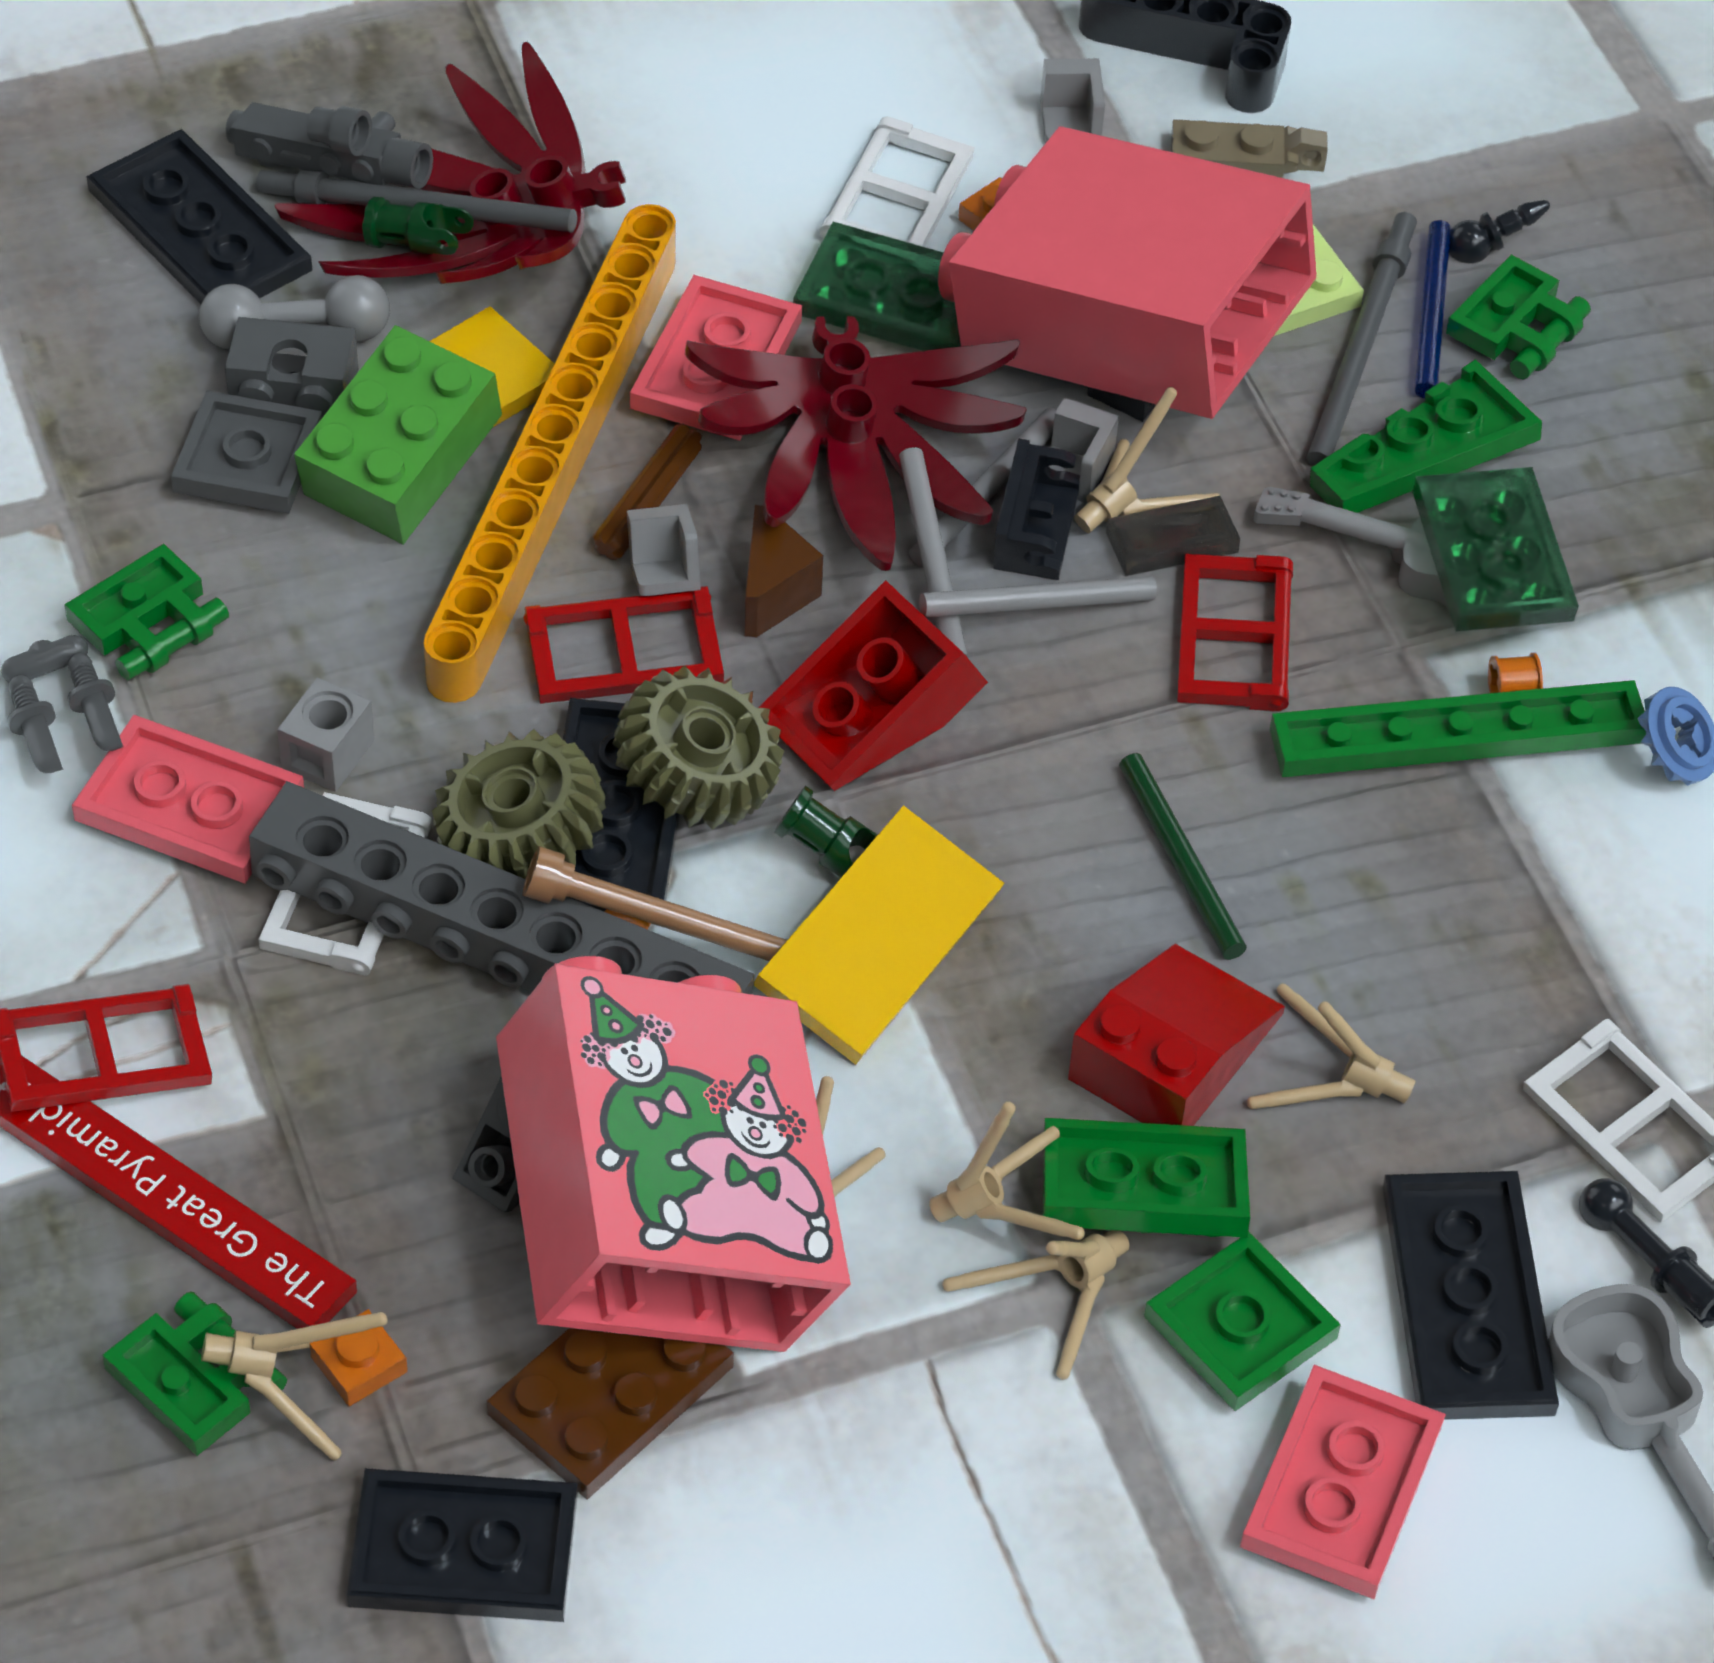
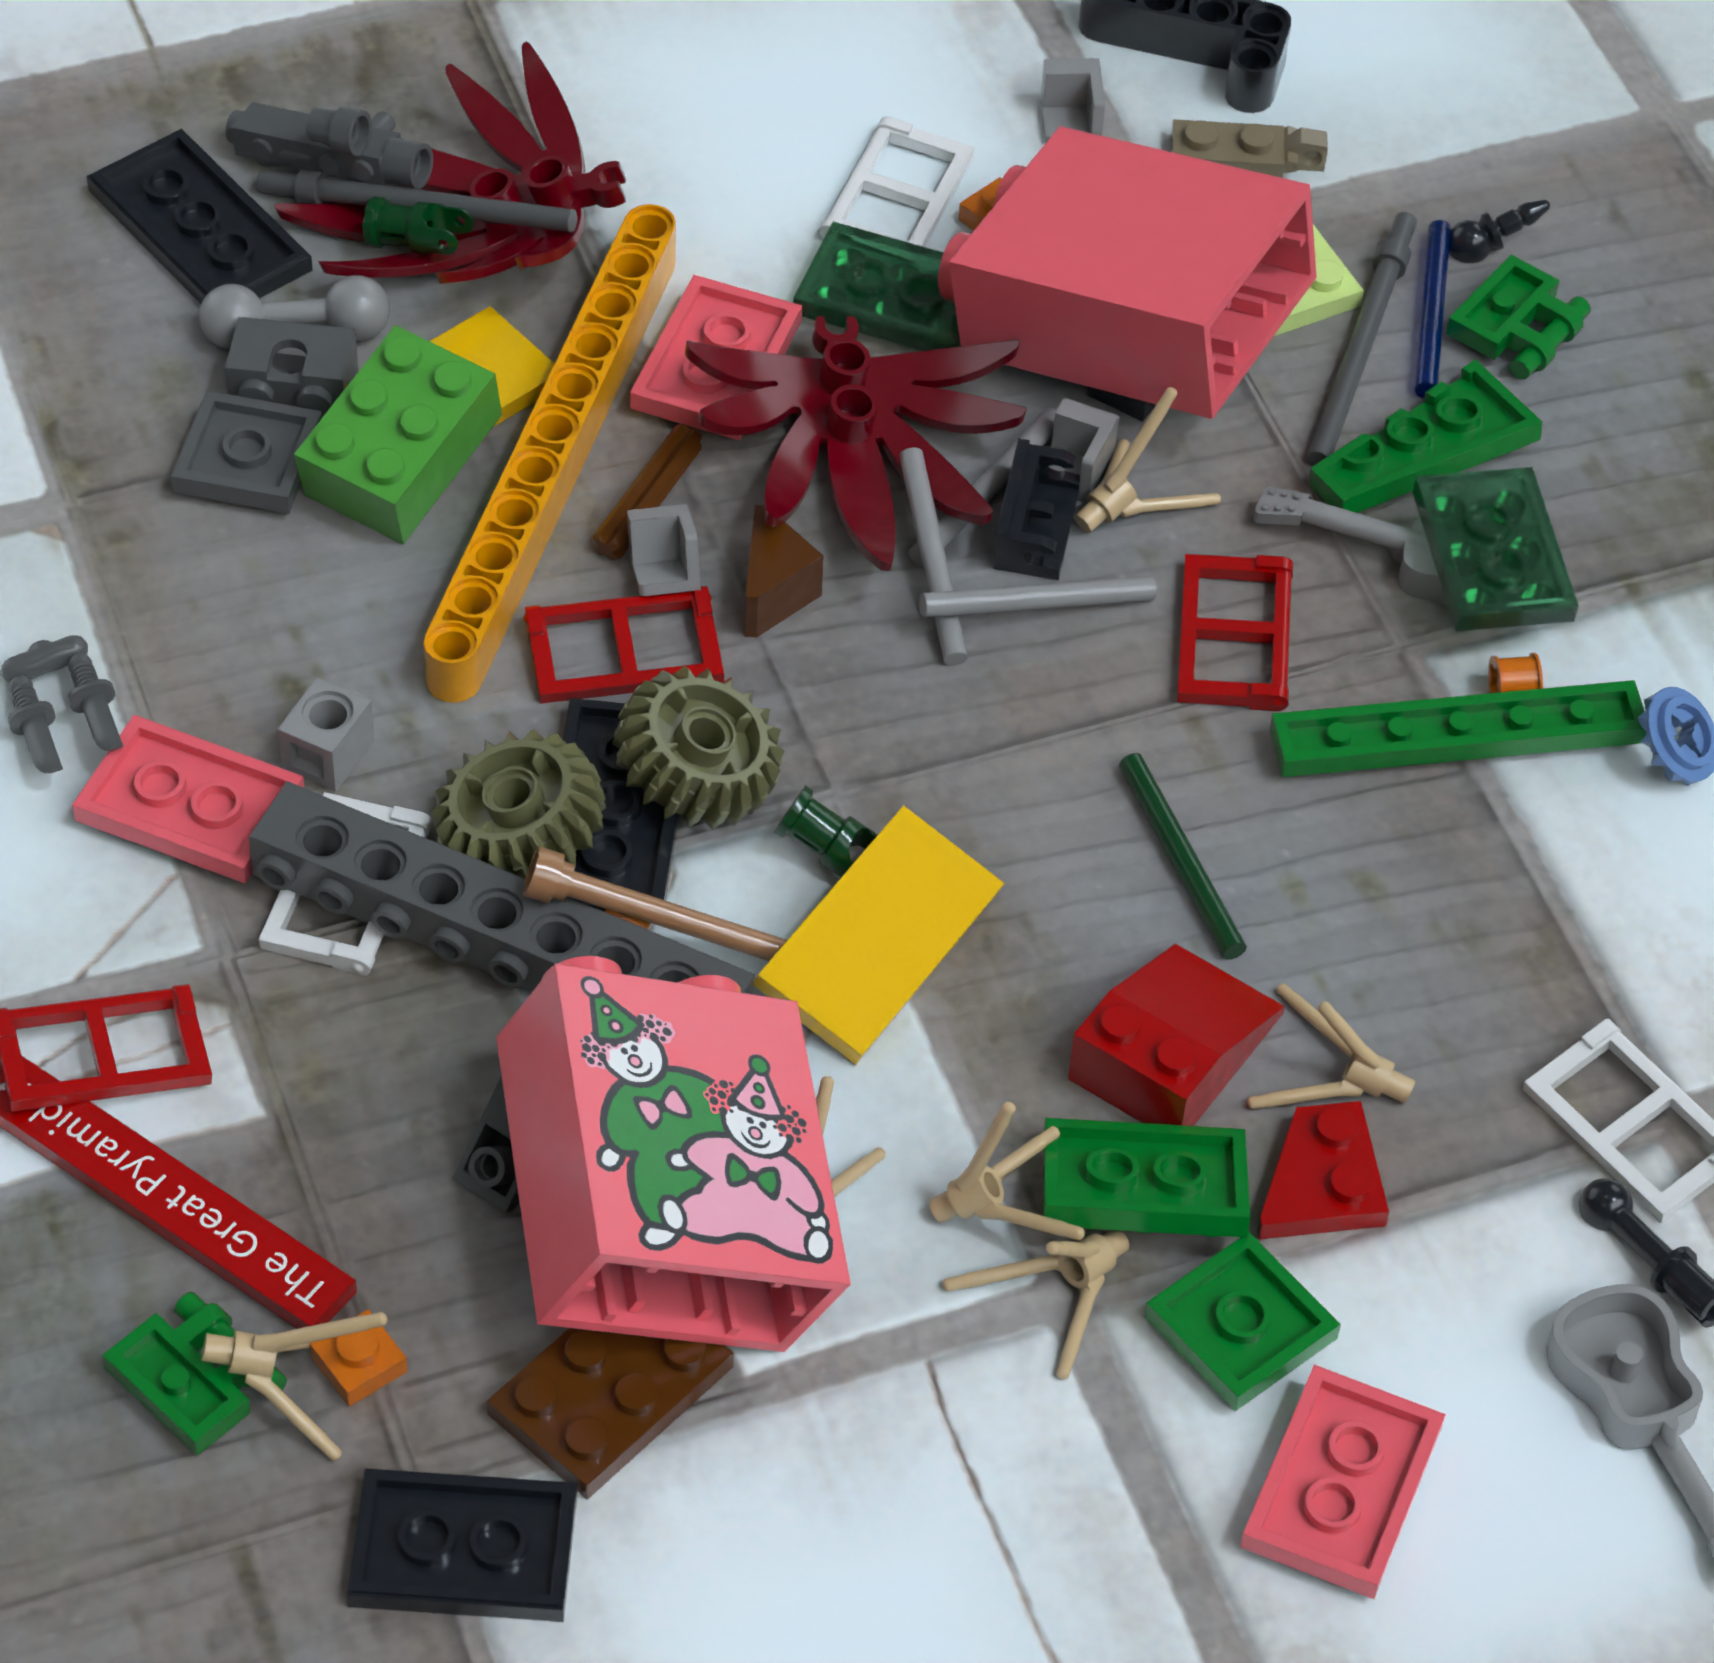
(136, 599): green plate -> none
(872, 689): red slope -> none
(1165, 534): clear smoke tile -> none
(1325, 1176): none -> red wing
(1469, 1295): black tile -> none

